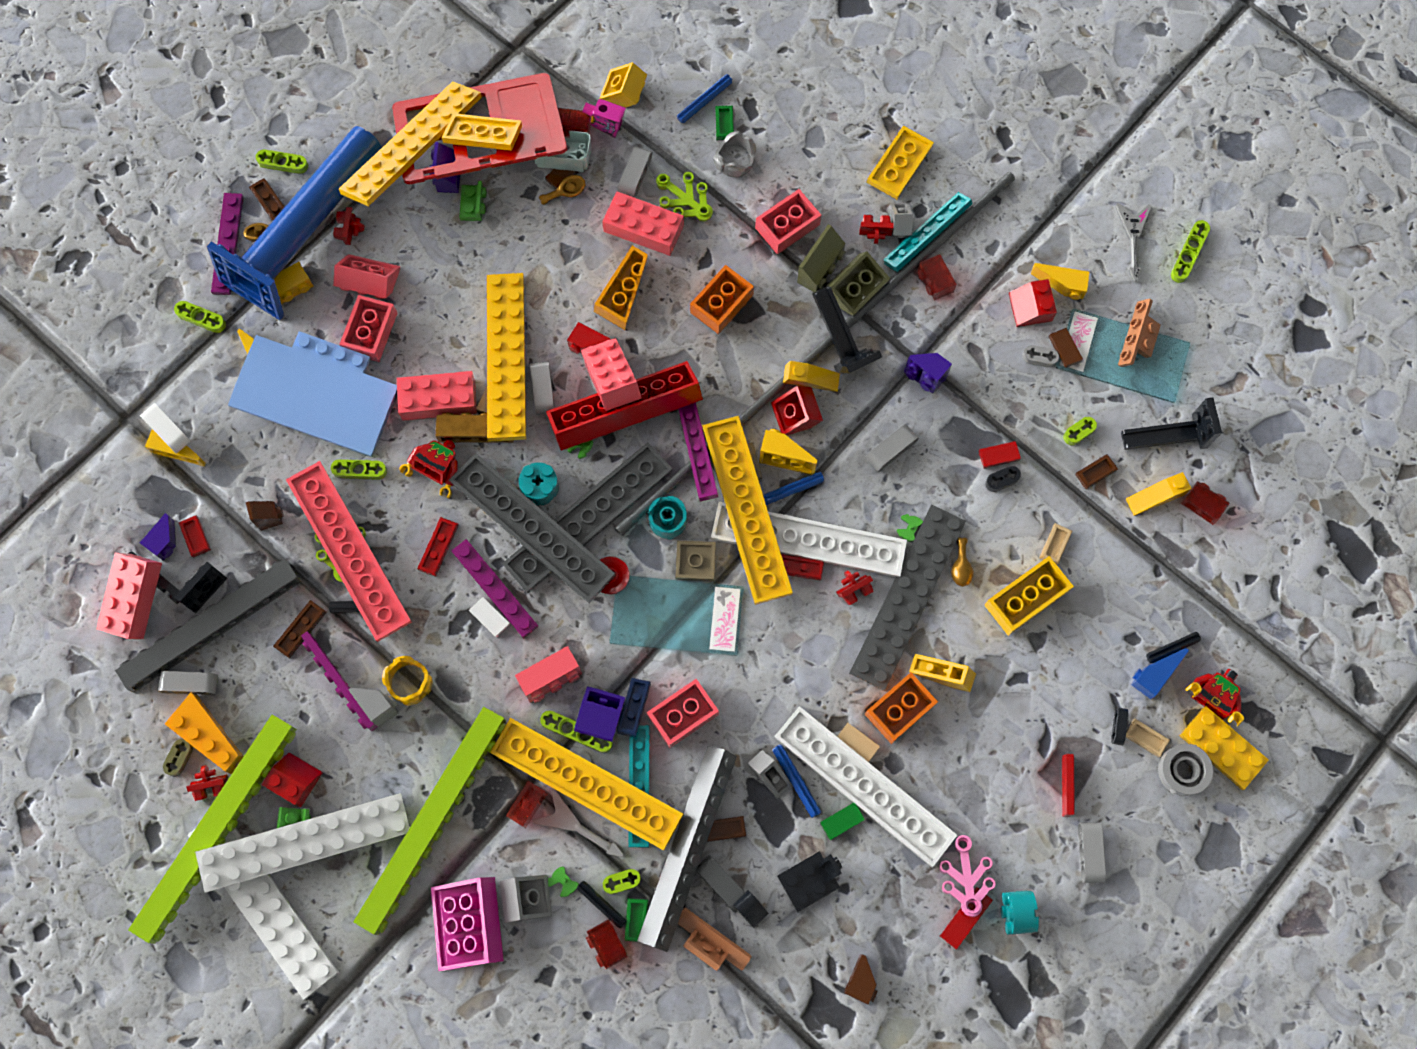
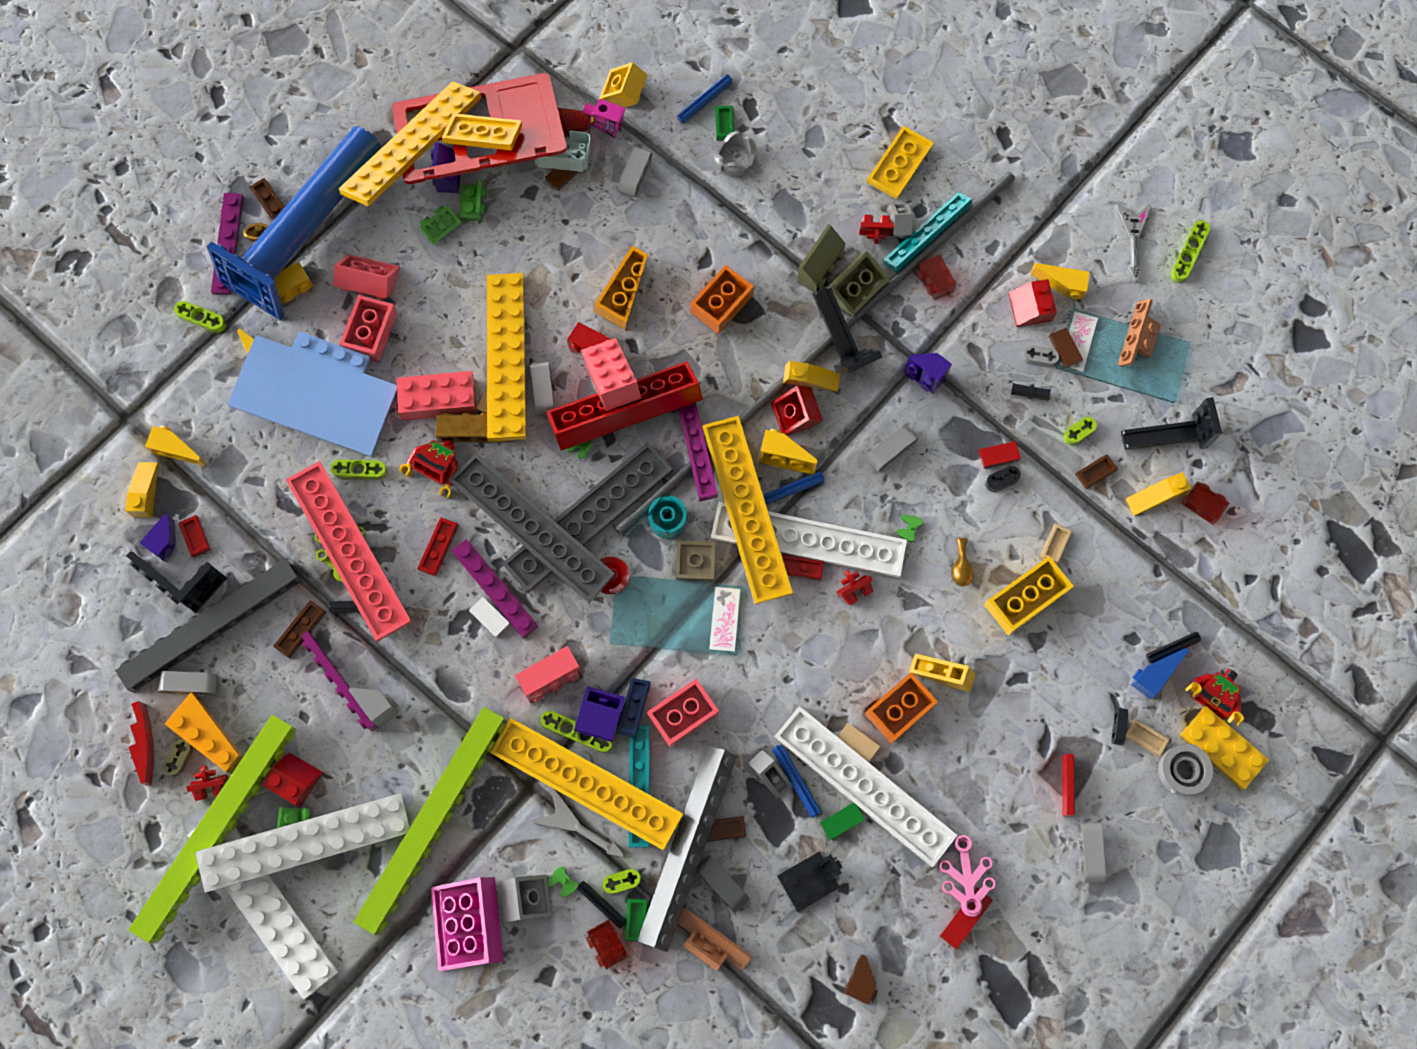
(129, 596): coral brick -> none
(142, 491): none -> yellow slope
(143, 750): none -> red slope
(165, 428): white beam -> none
(264, 514): reddish brown slope -> none
(287, 167): lime beam -> none
(350, 228): red hips -> none
(398, 663): yellow piece -> none
(439, 224): none -> bright green bracket
(526, 804): clear red brick -> none
(535, 473): teal brick -> none
(569, 187): pearl gold piece -> none
(643, 223): coral brick -> none
(686, 199): lime plant -> none
(750, 909): black beam -> none
(788, 221): coral brick -> none
(907, 598): dark grey plate -> none
(1019, 912): teal brick -> none
(1030, 391): none -> black pin

